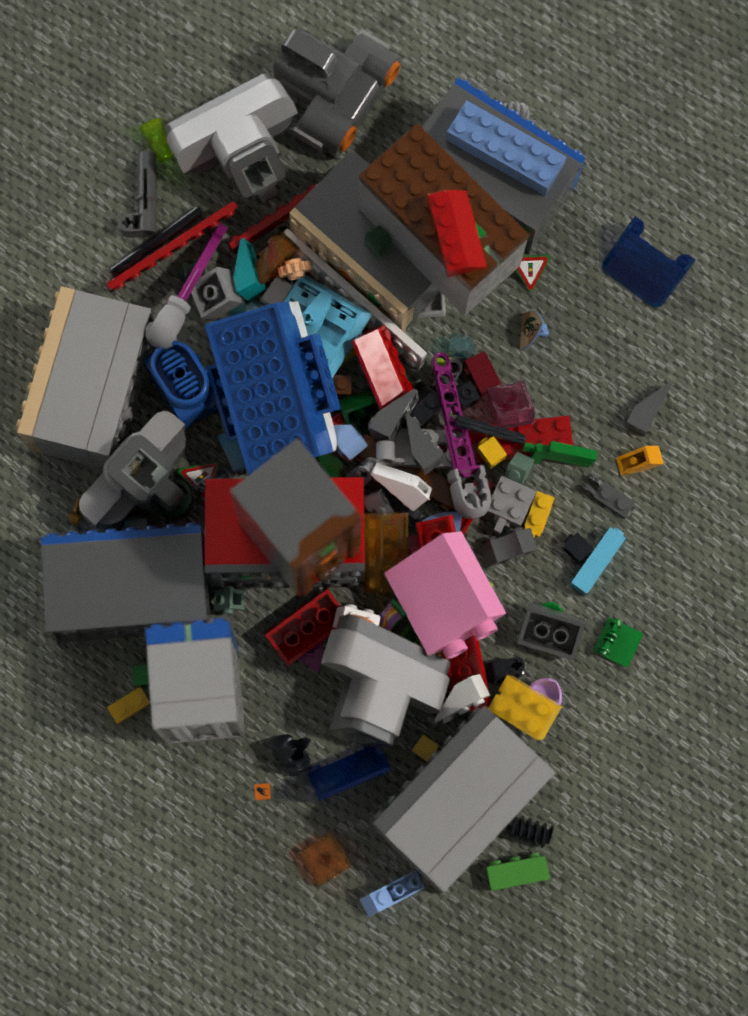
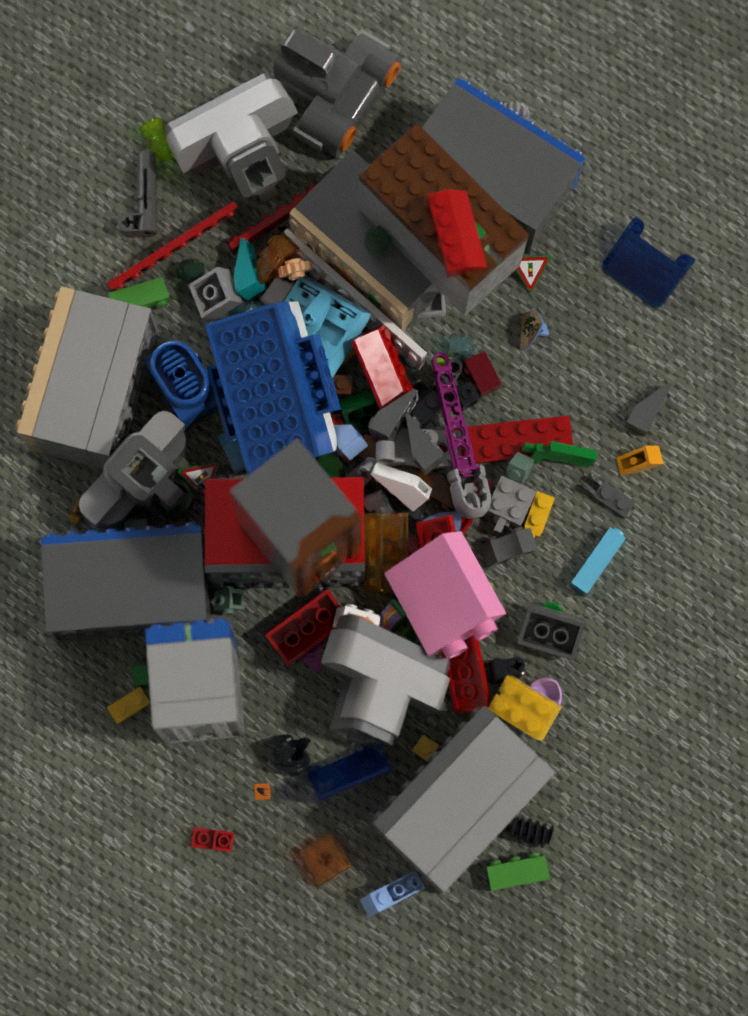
(145, 294): none -> bright green brick
(156, 241): black axle -> none
(172, 315): light grey piece -> none
(212, 839): none -> red slope
(464, 694): white slope -> none
(491, 430): black axle -> none
(491, 452): yellow brick -> none
(505, 148): medium blue brick -> none
(511, 405): clear pink brick -> none
(577, 547): black brick -> none
(618, 642): green hinge -> none

